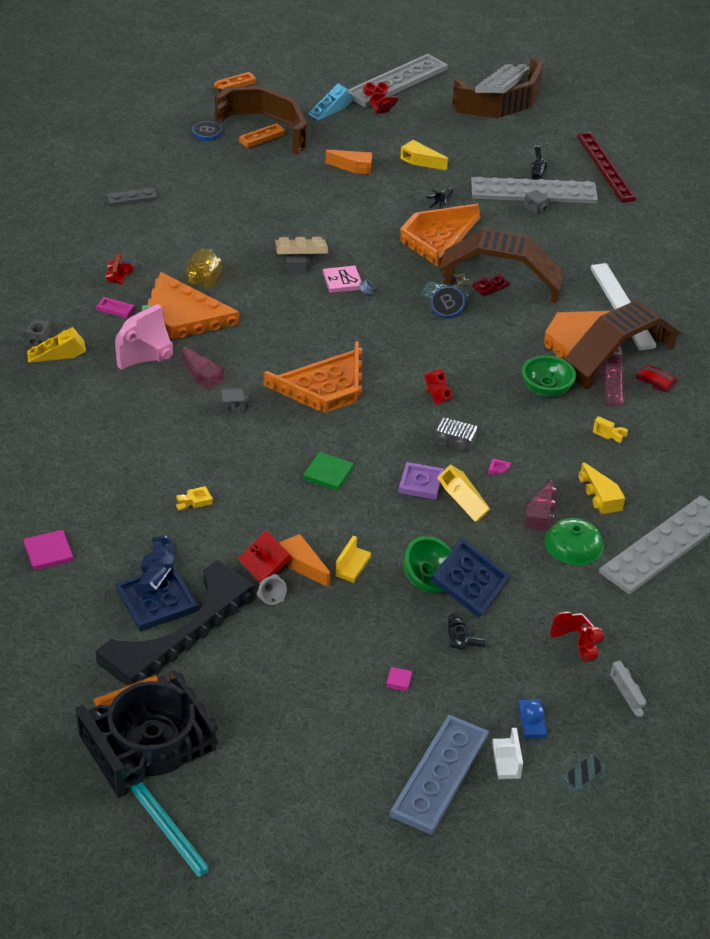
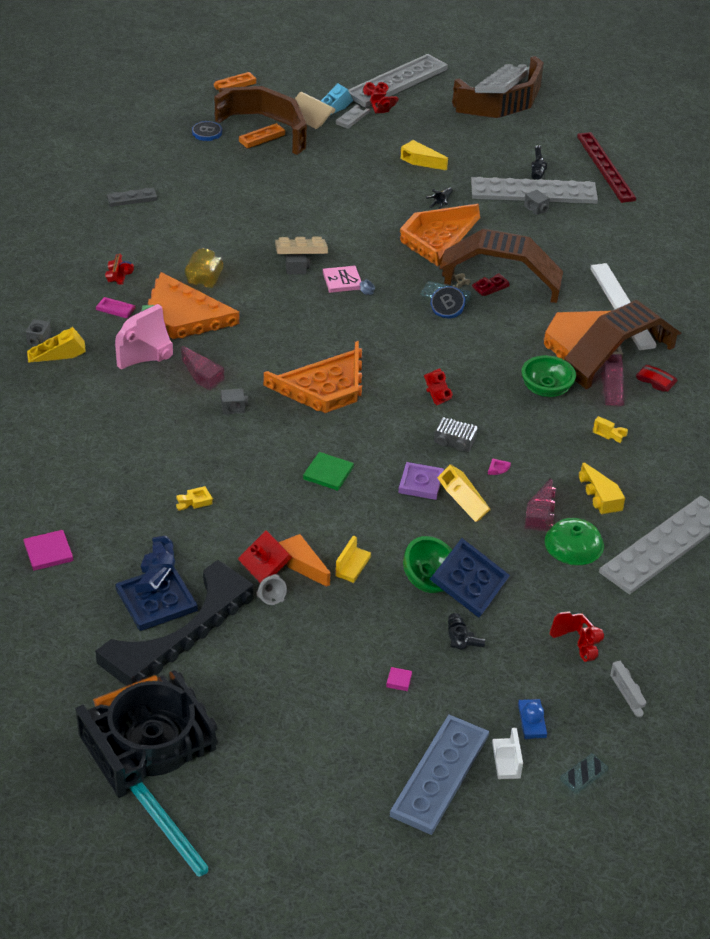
(313, 110): none -> tan piece
(350, 160): orange slope -> none
(352, 116): none -> light grey hinge

